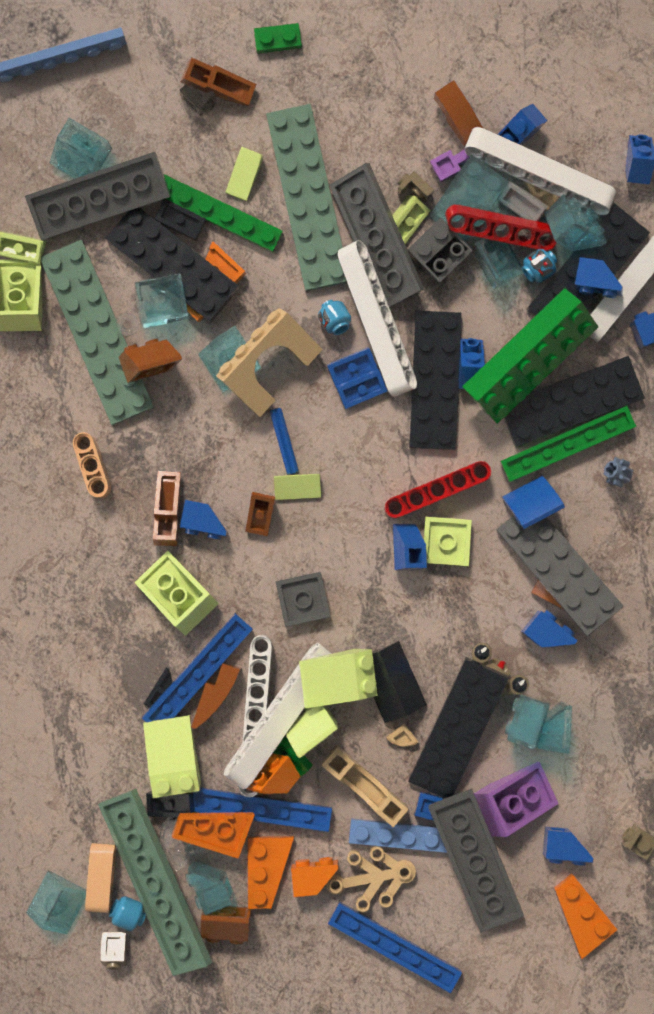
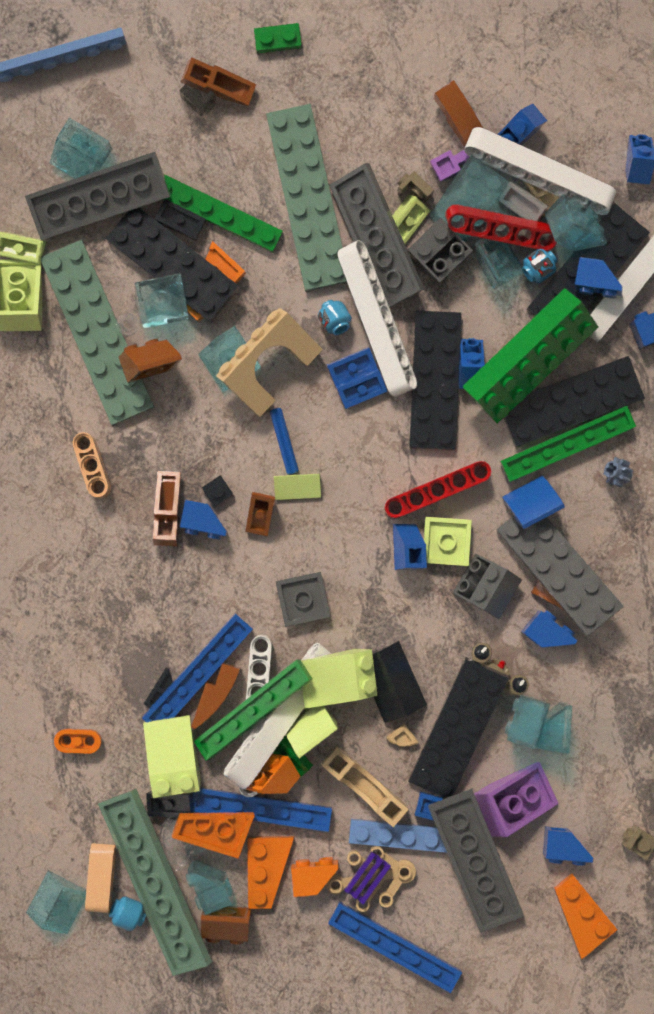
(78, 741): none -> orange plate
(113, 950): bracket -> none
(176, 593): yellowish green slope -> none
(217, 491): none -> black plate
(244, 173): yellowish green slope -> none
(253, 710): none -> green plate
(356, 893): none -> dark purple tile
(487, 586): none -> dark grey slope

